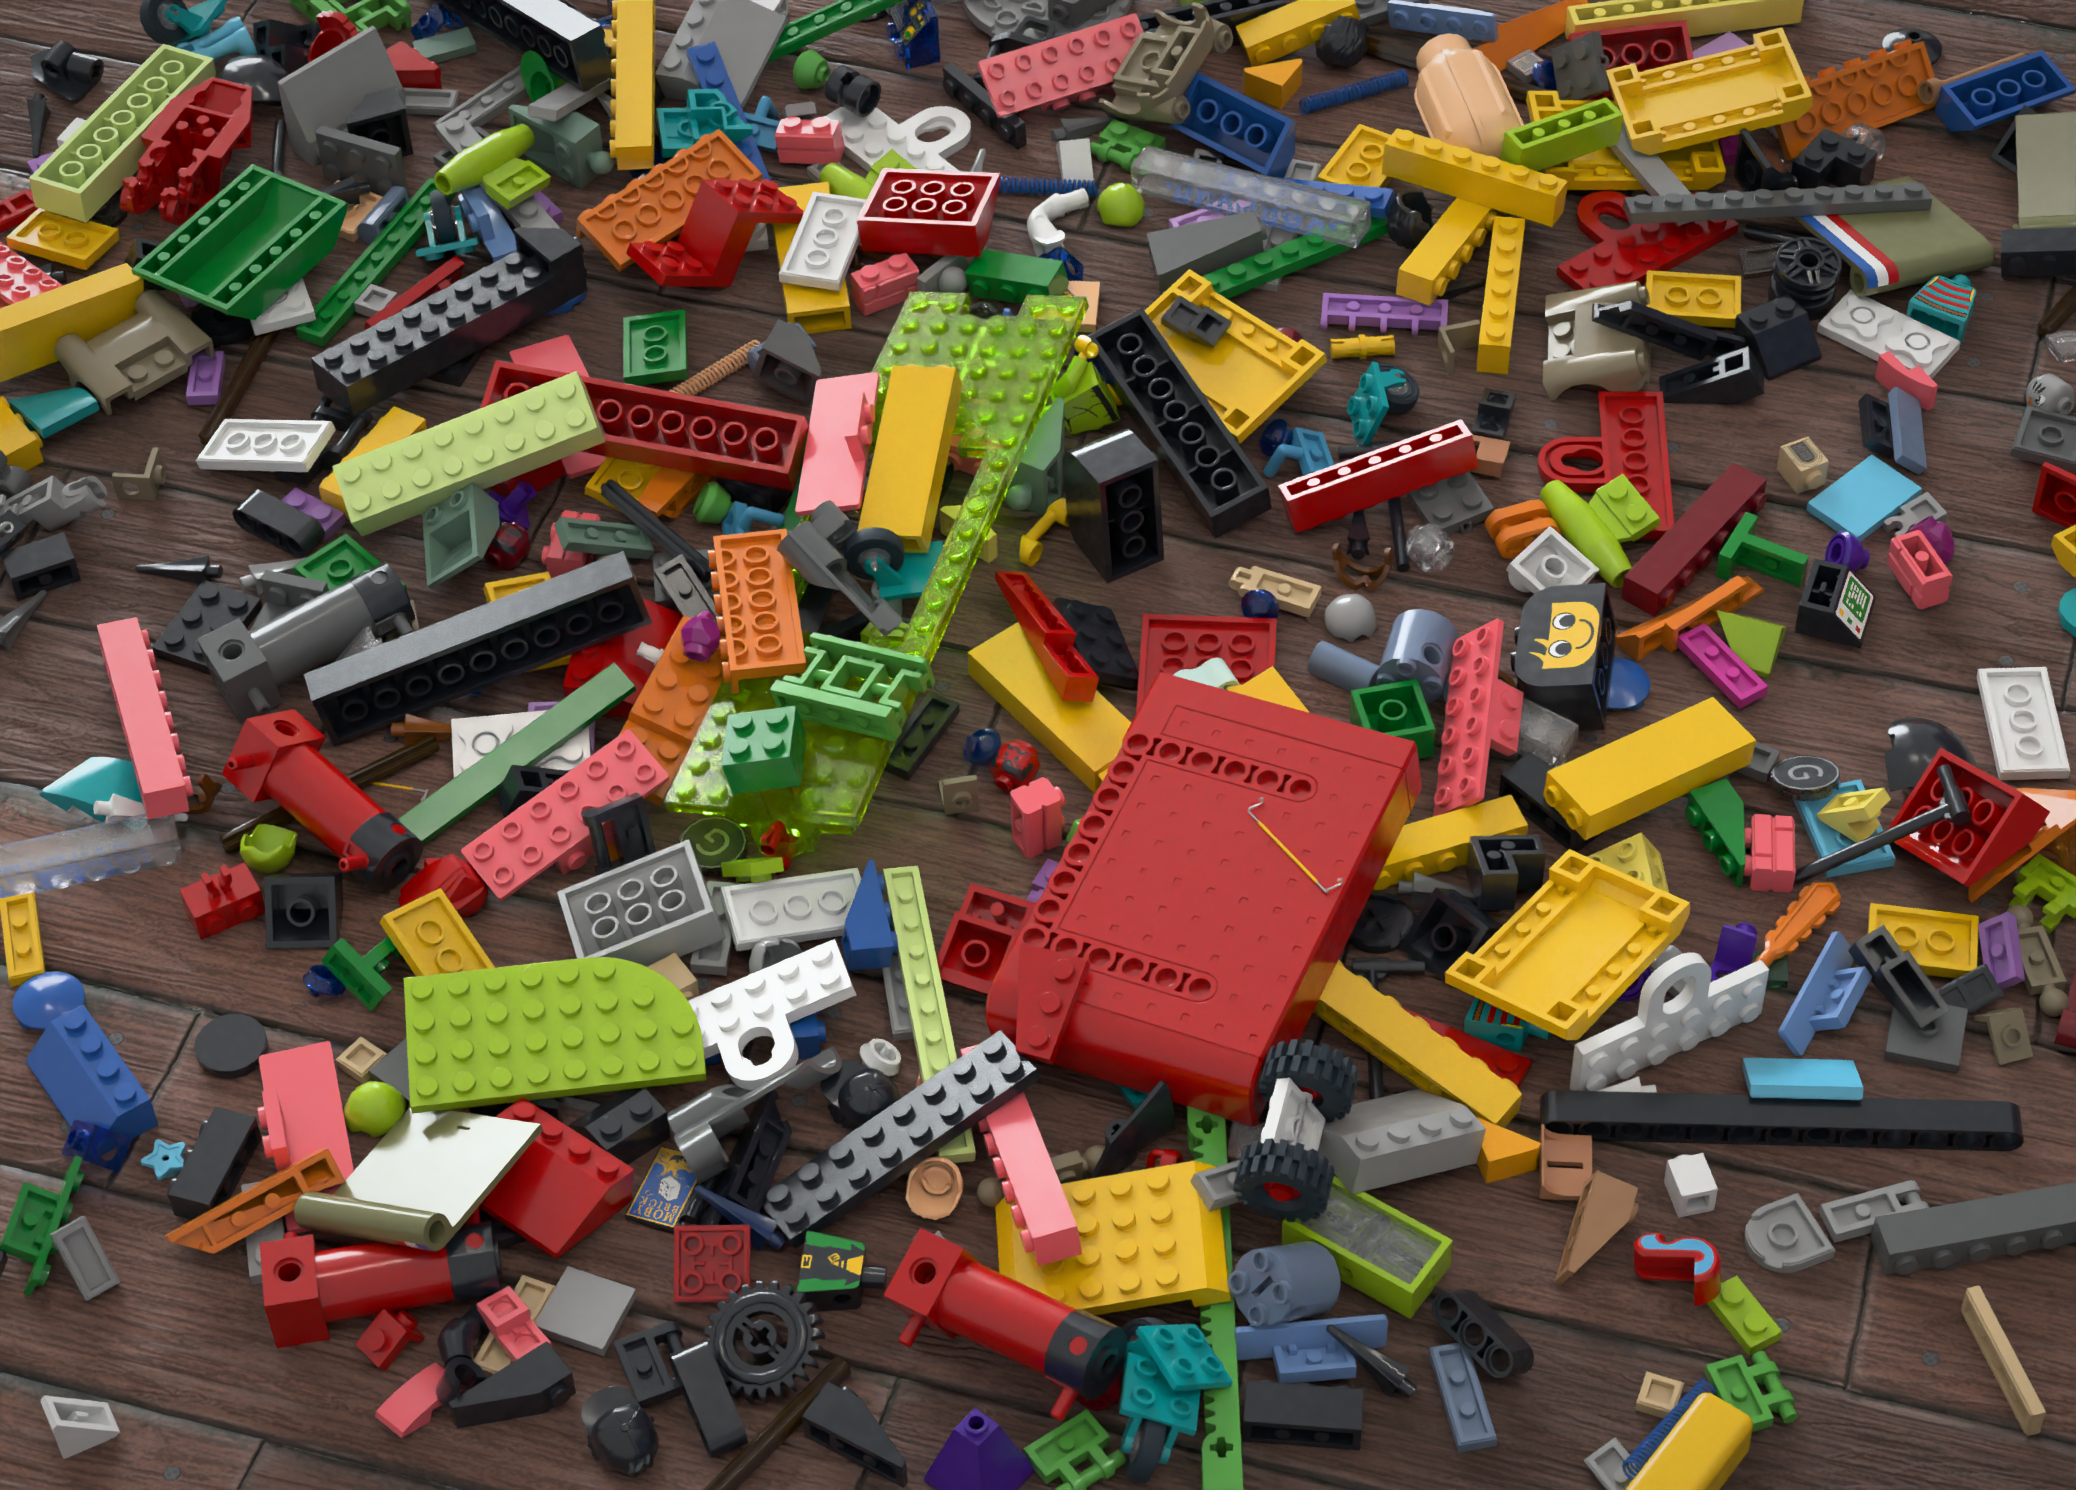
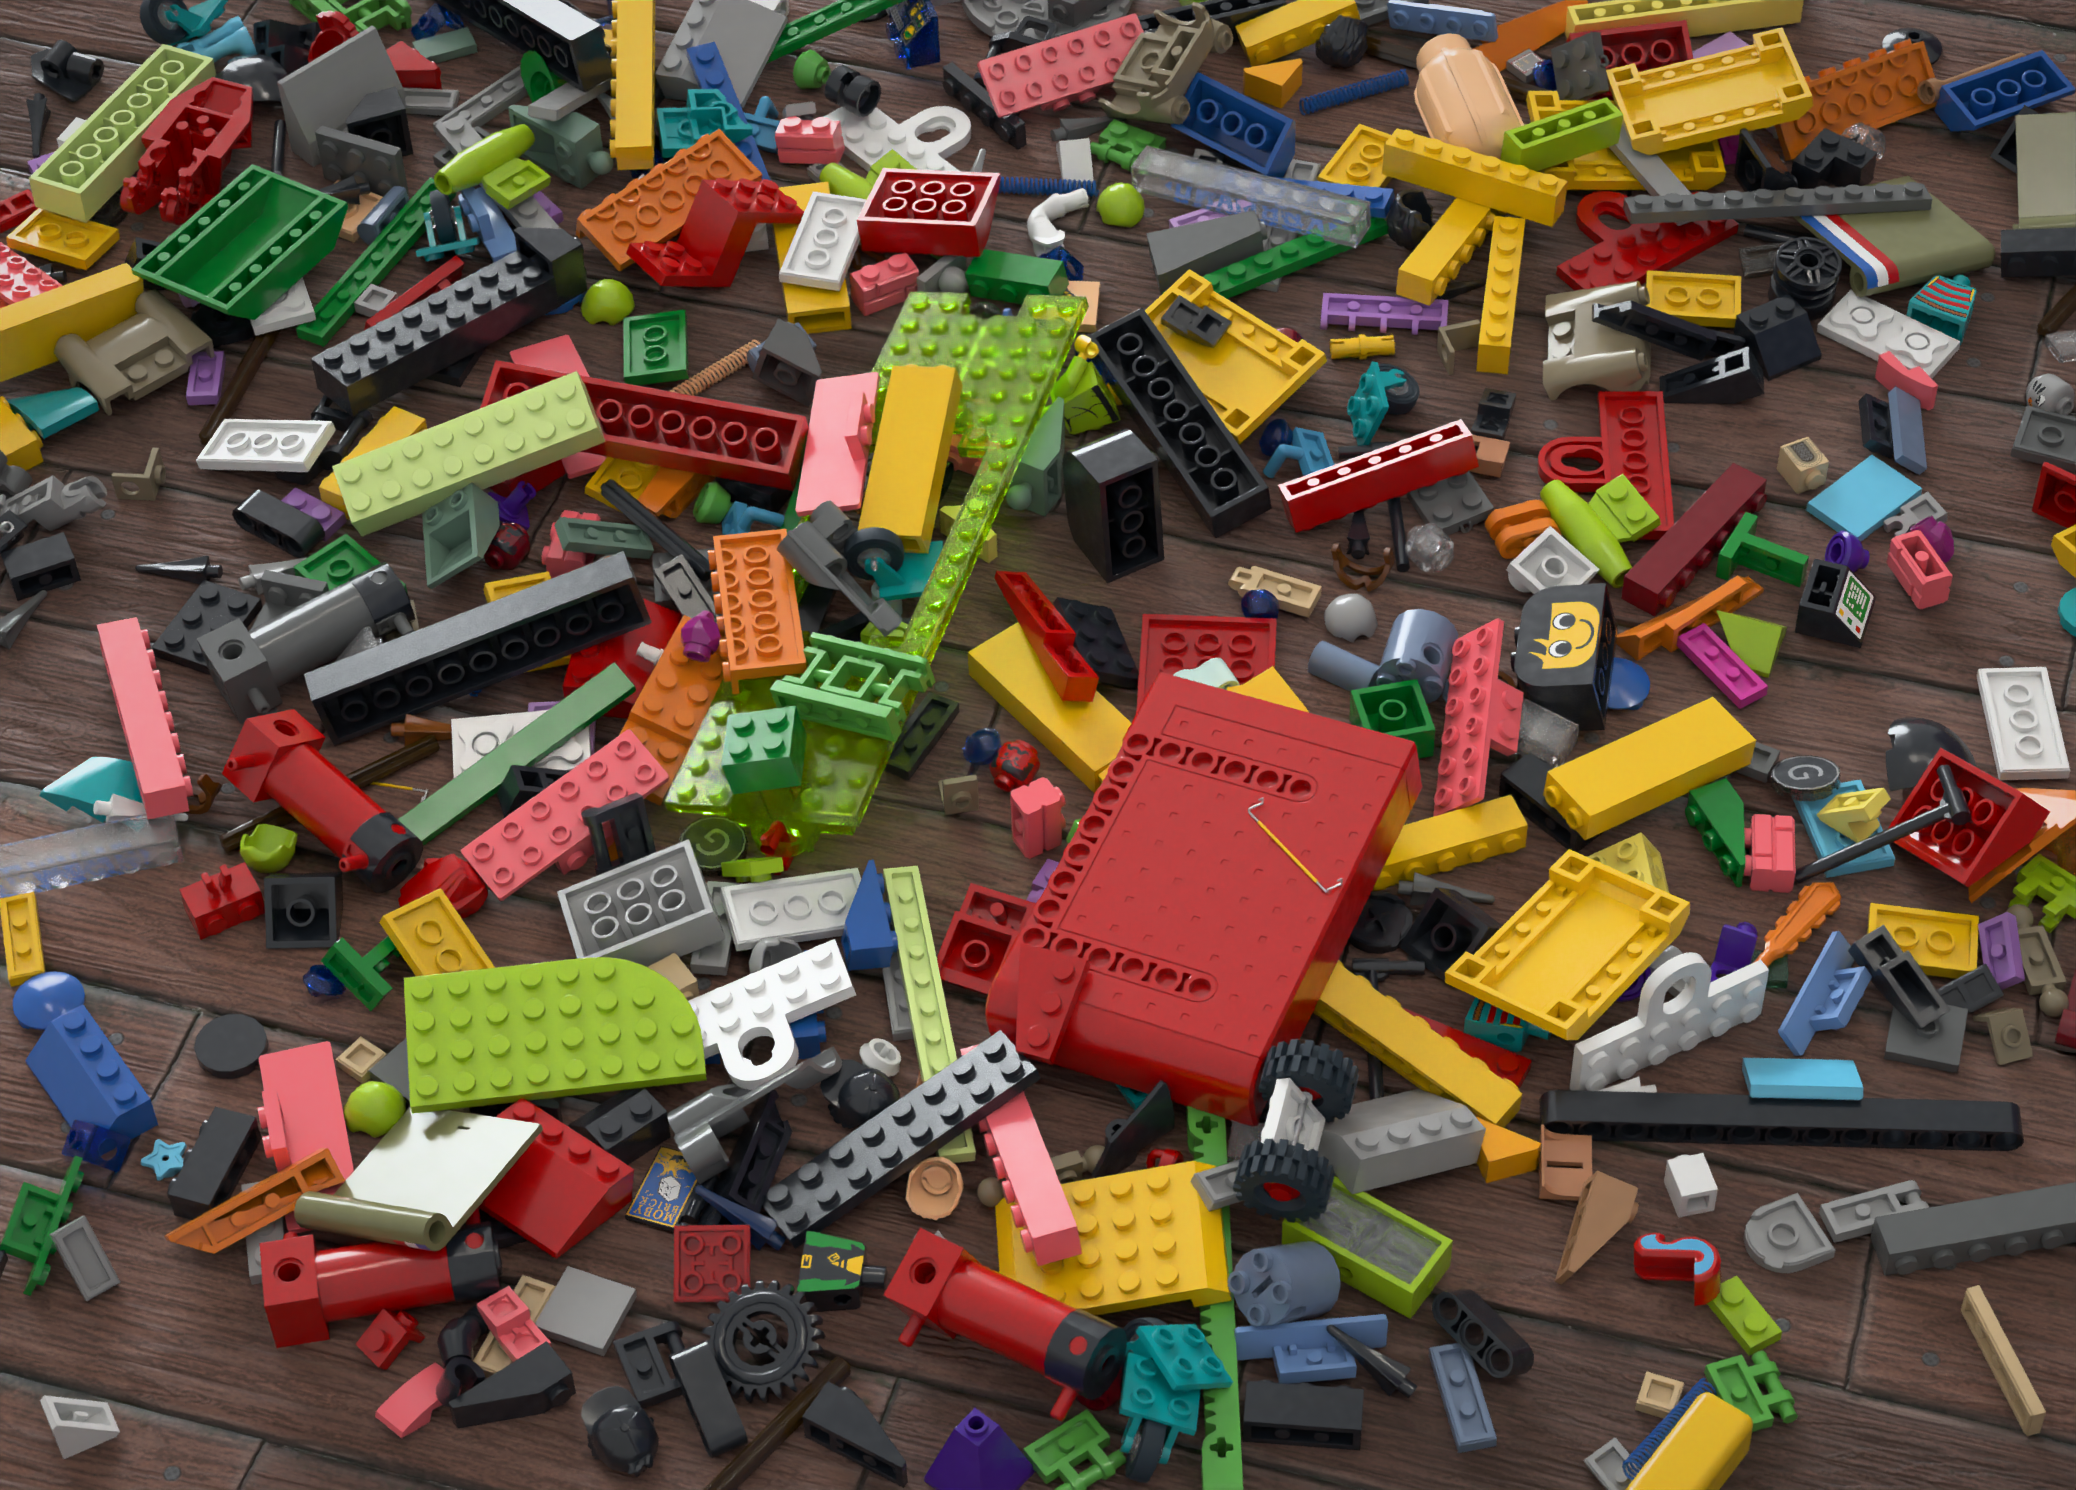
(607, 302): none -> lime hair
(1030, 548): yellow bar -> none
(1502, 866): black brick -> none

